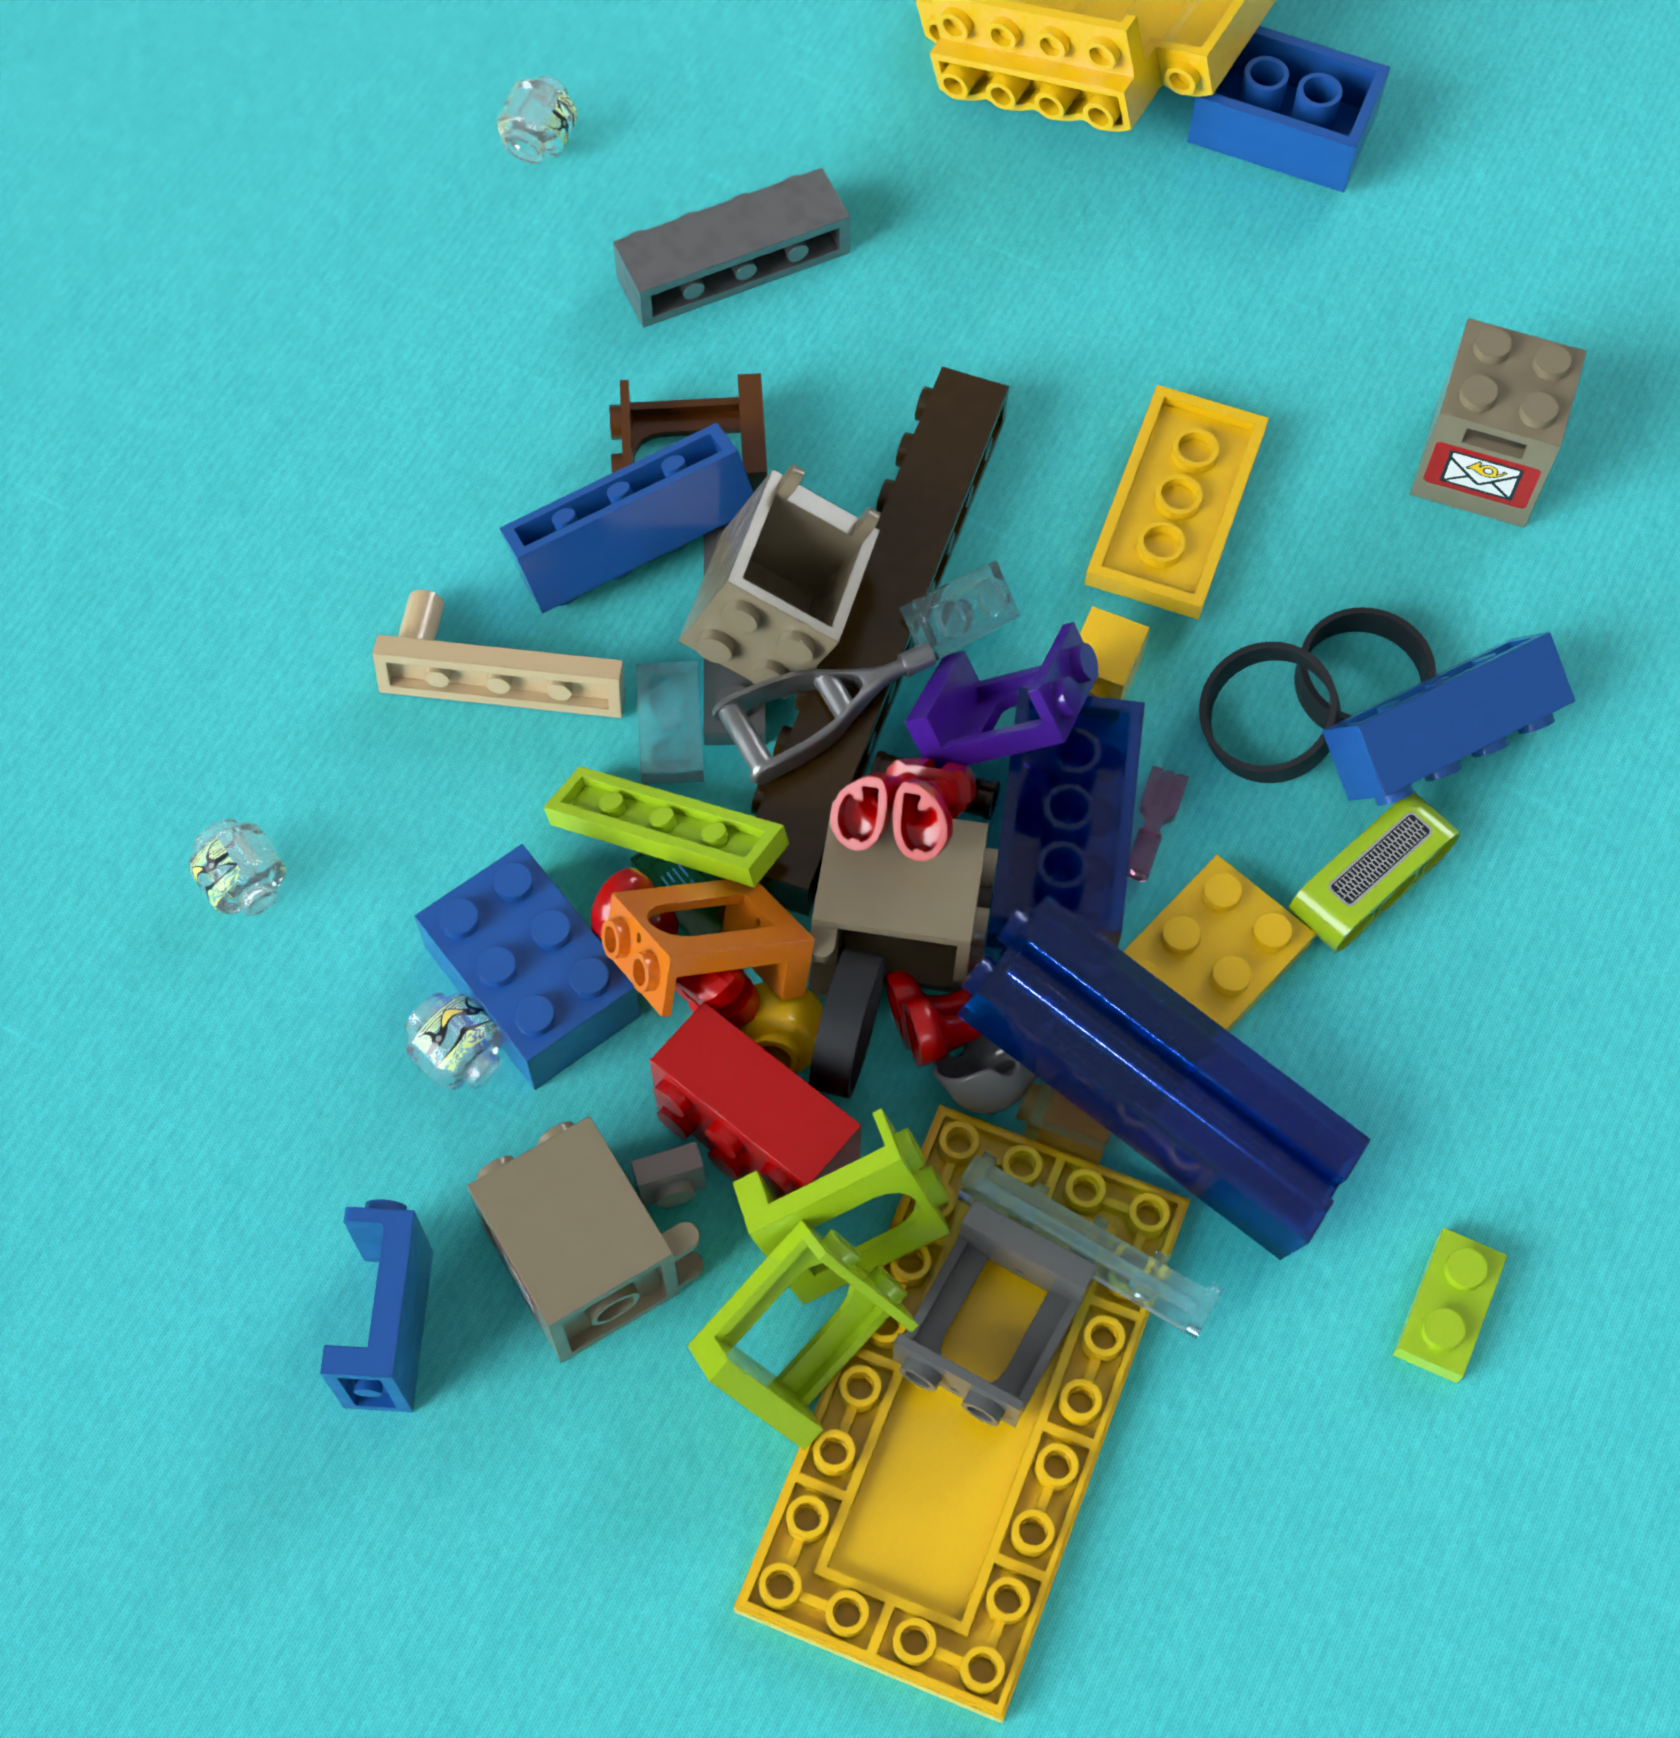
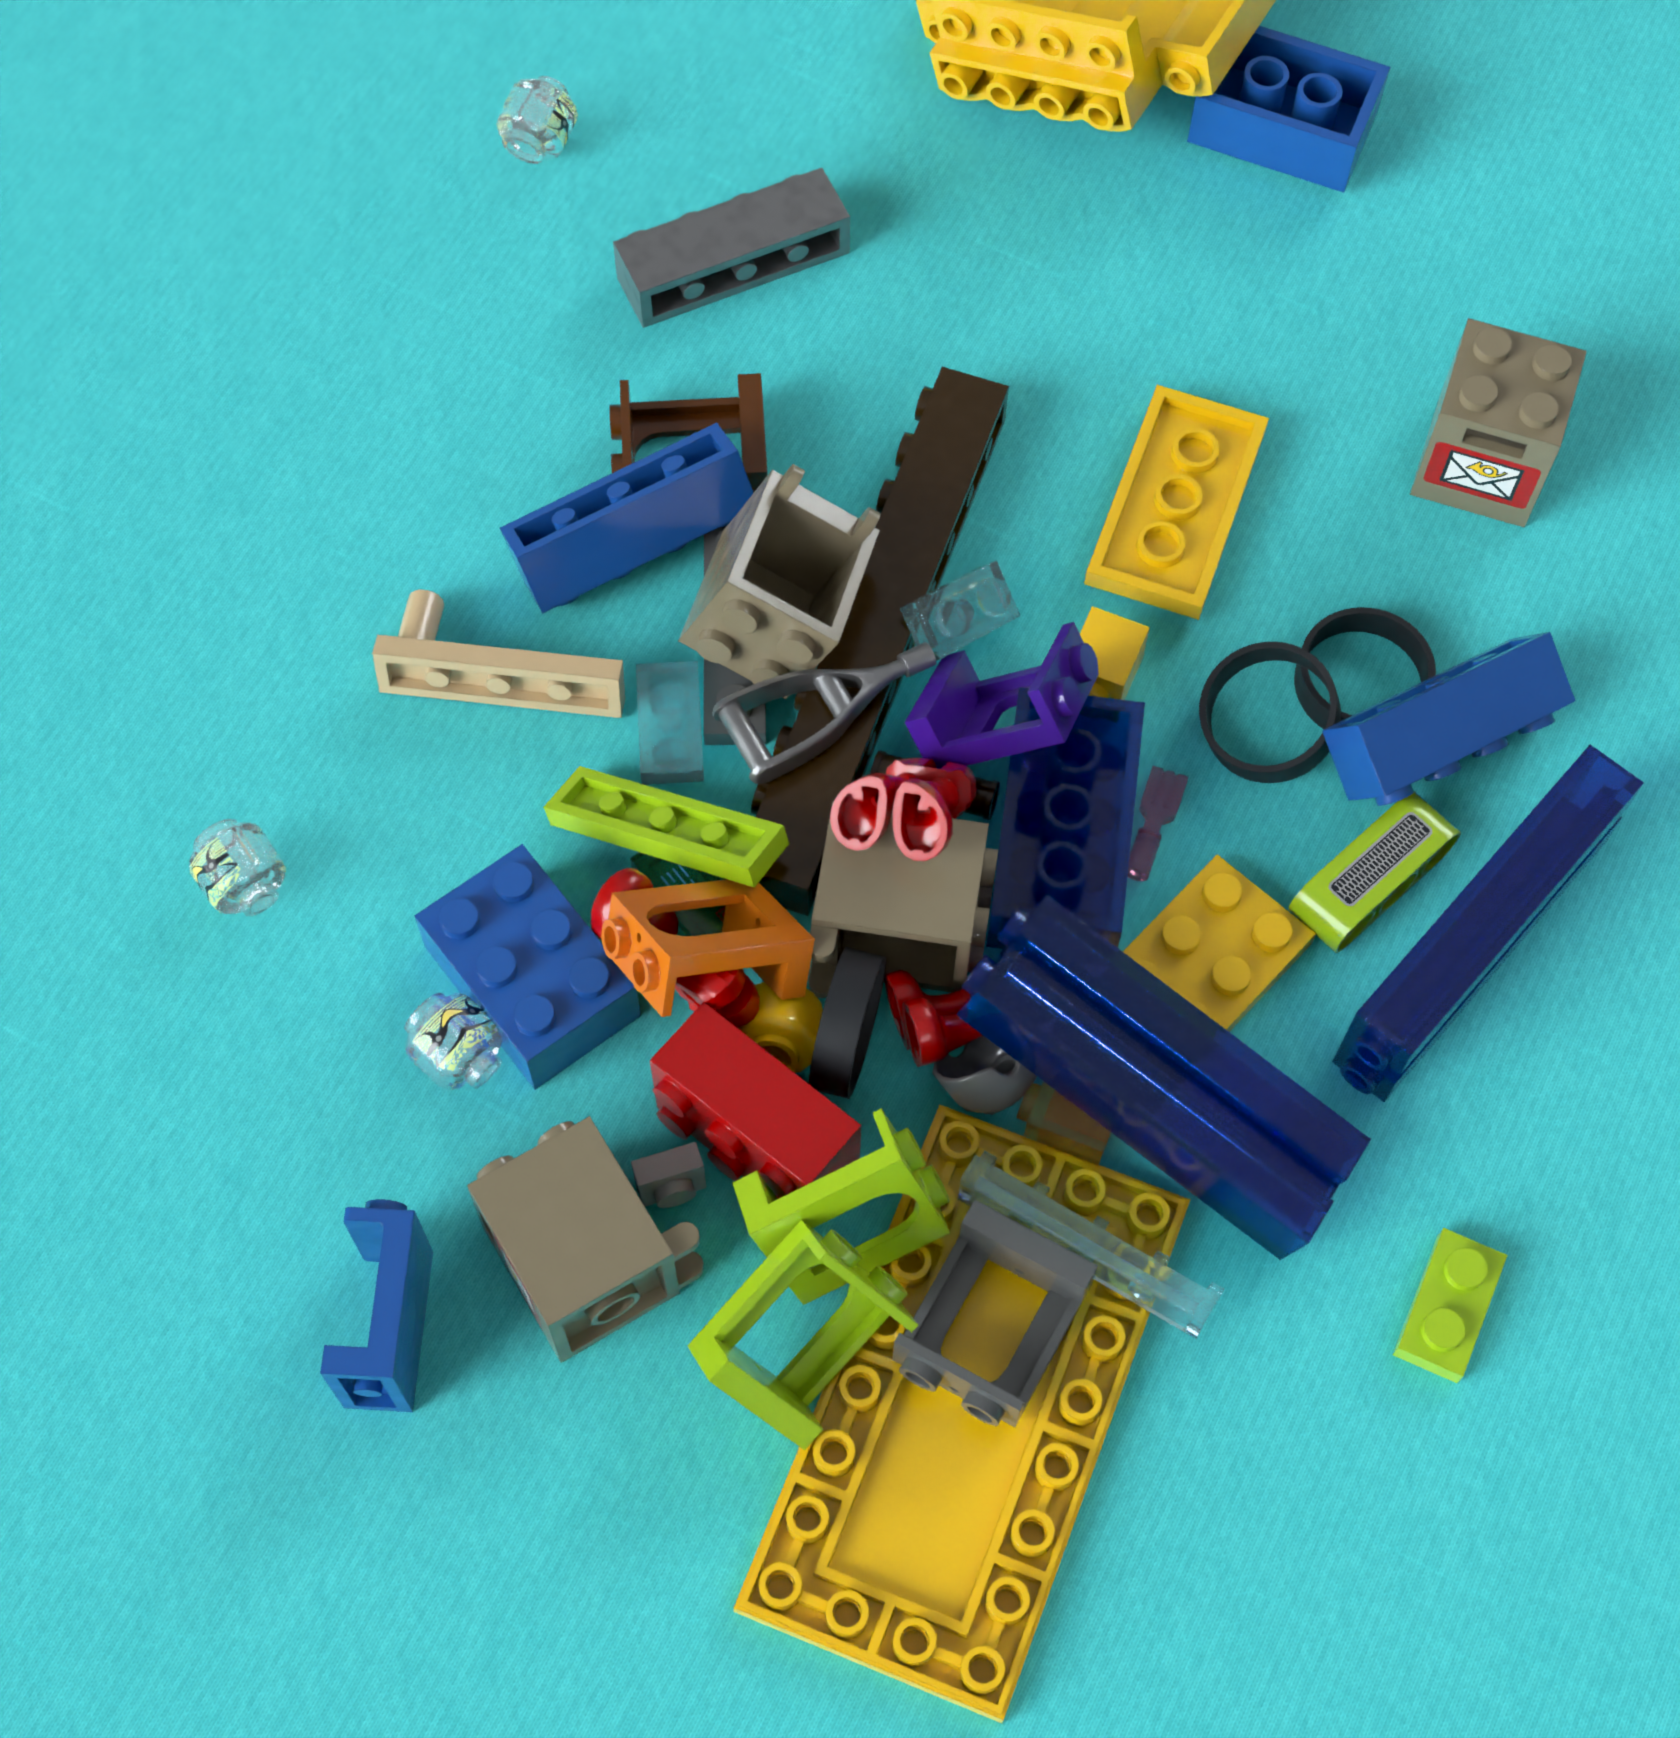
(1484, 924): none -> clear blue brick

